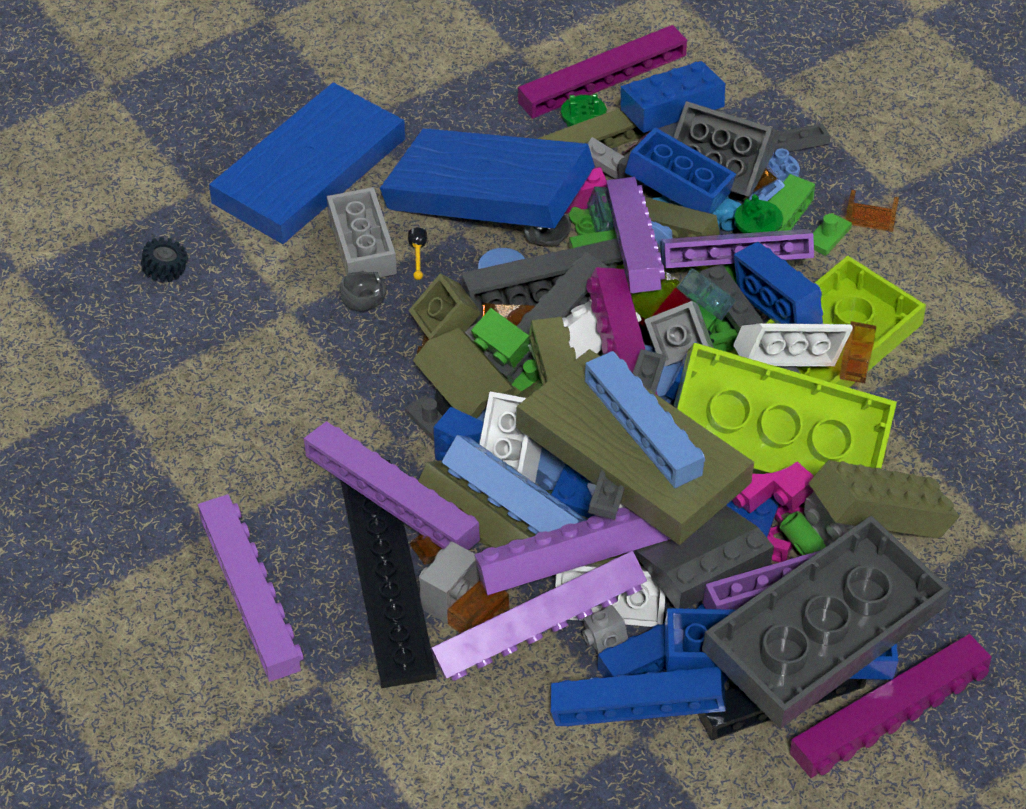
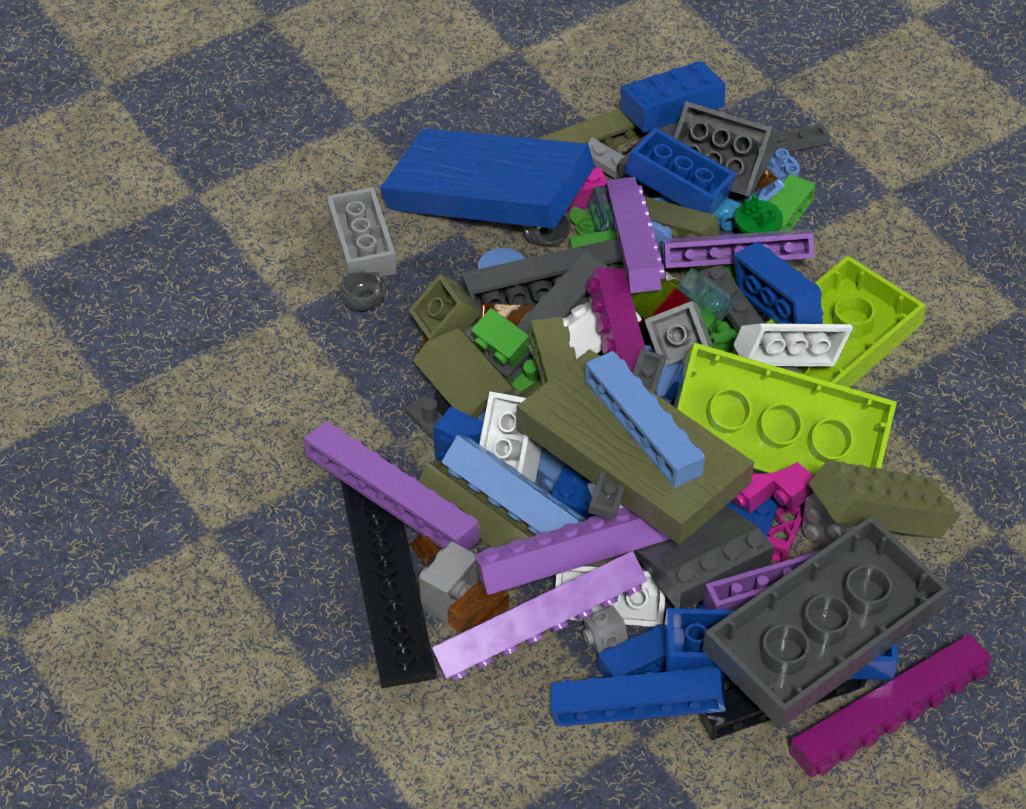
(163, 259): black wheel -> none
(249, 588): medium lavender brick -> none
(305, 160): blue tile -> none
(417, 239): hinge -> none
(582, 108): green plate -> none
(602, 71): magenta brick -> none
(801, 534): bright green arm -> none
(830, 233): bright green tile -> none
(858, 352): clear orange panel -> none
(871, 216): clear orange panel -> none

